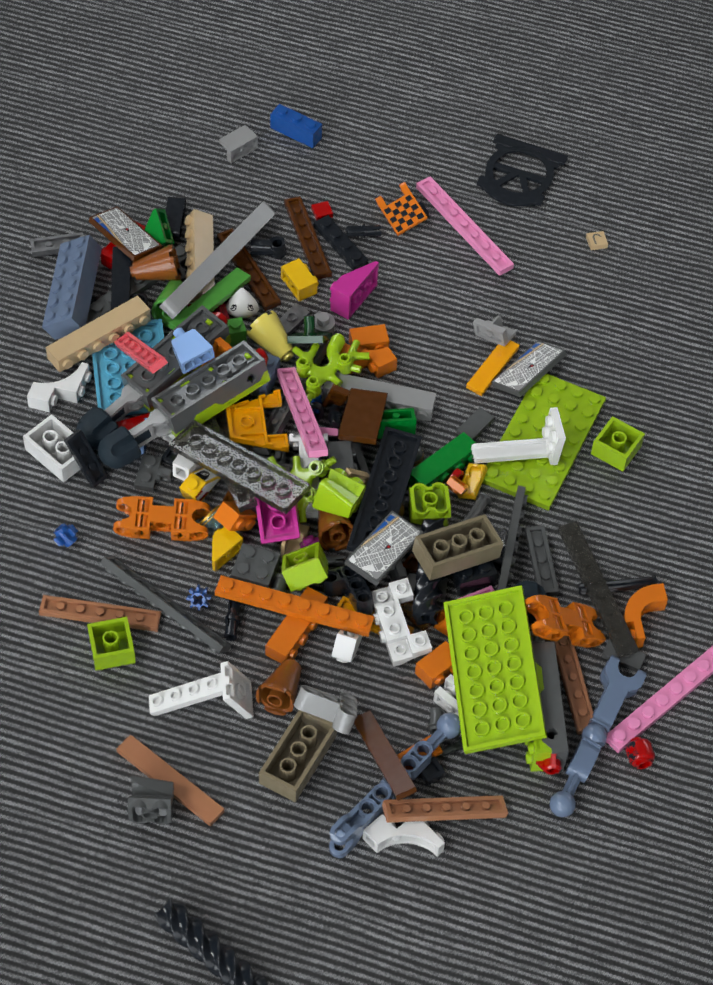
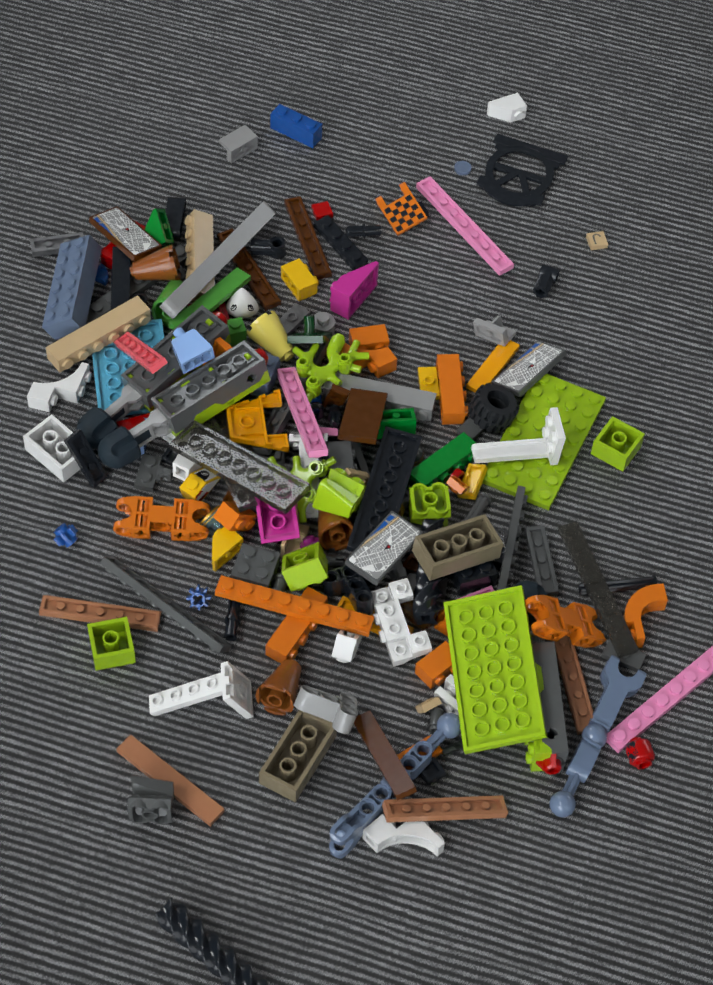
(102, 275): none -> blue tile
(428, 380): none -> yellow plate
(428, 704): none -> tan tile
(451, 389): none -> orange brick
(462, 168): none -> sand blue piece
(493, 407): none -> black tyre
(507, 108): none -> white slope
(547, 277): none -> black piece

